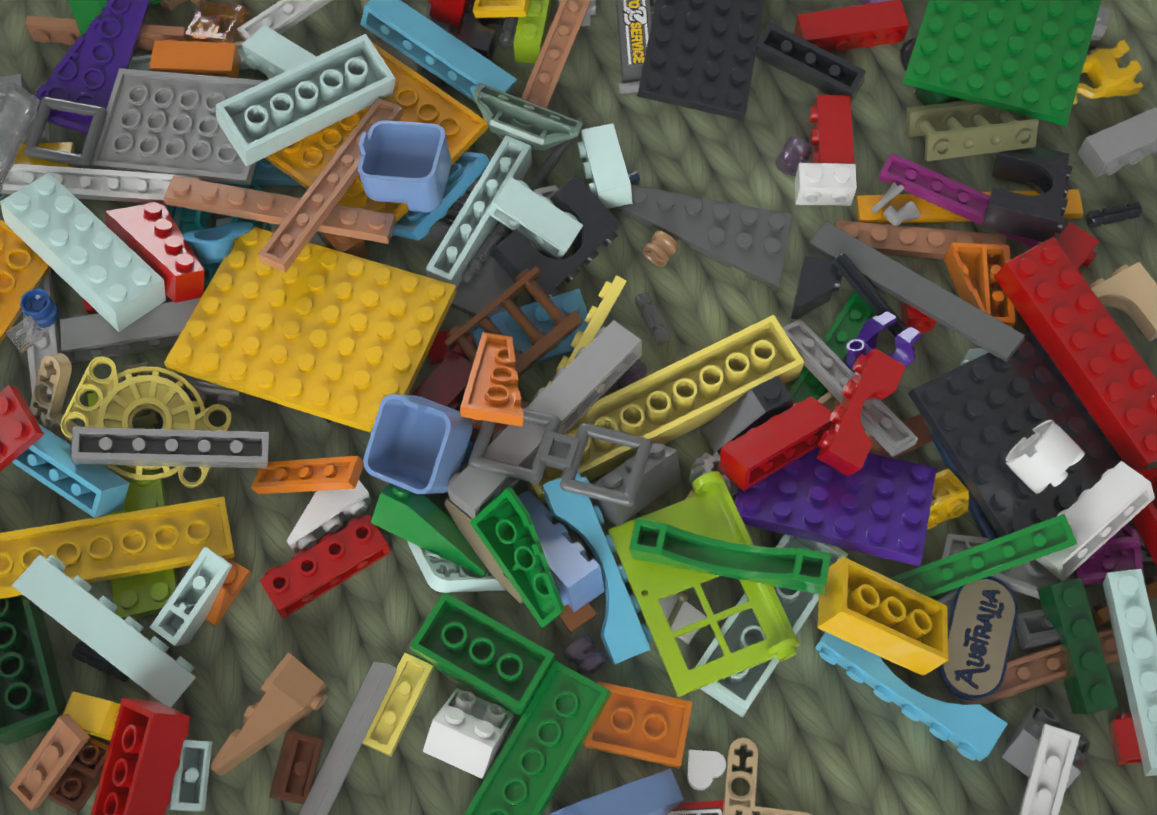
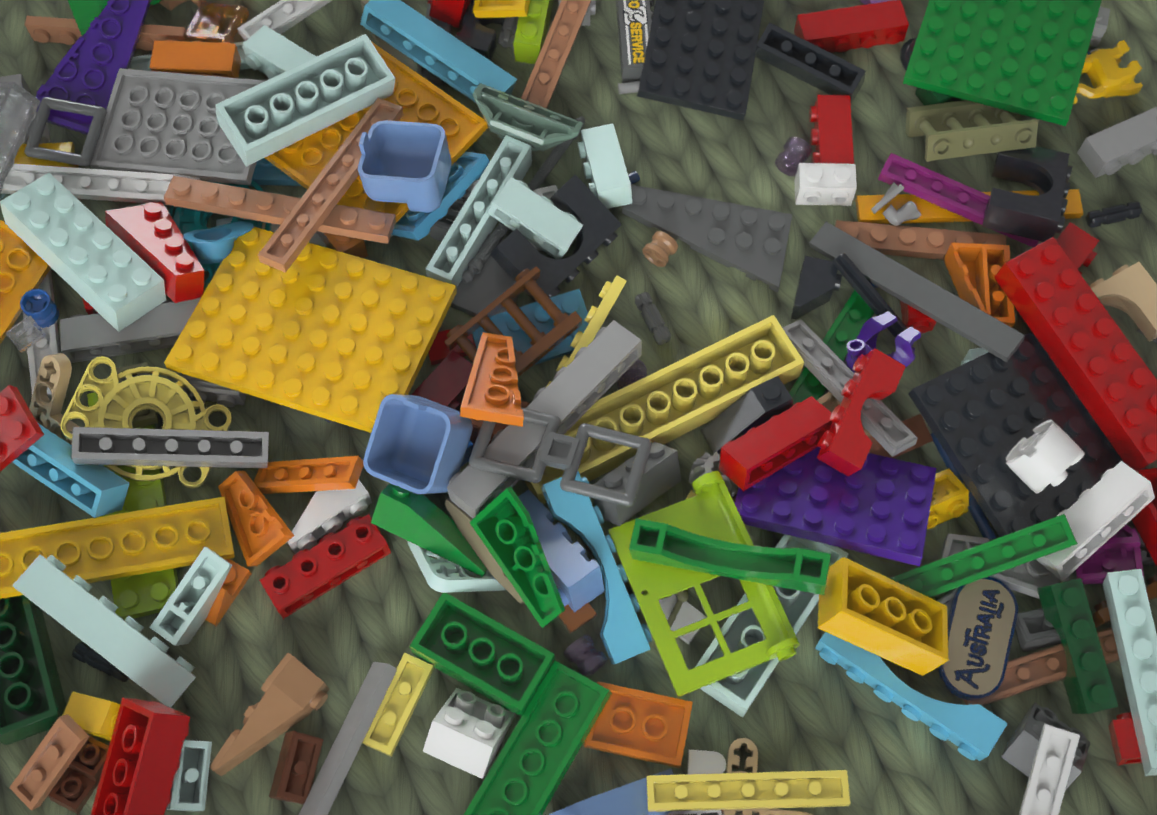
(253, 519): none -> orange wing
(747, 790): none -> light yellow plate

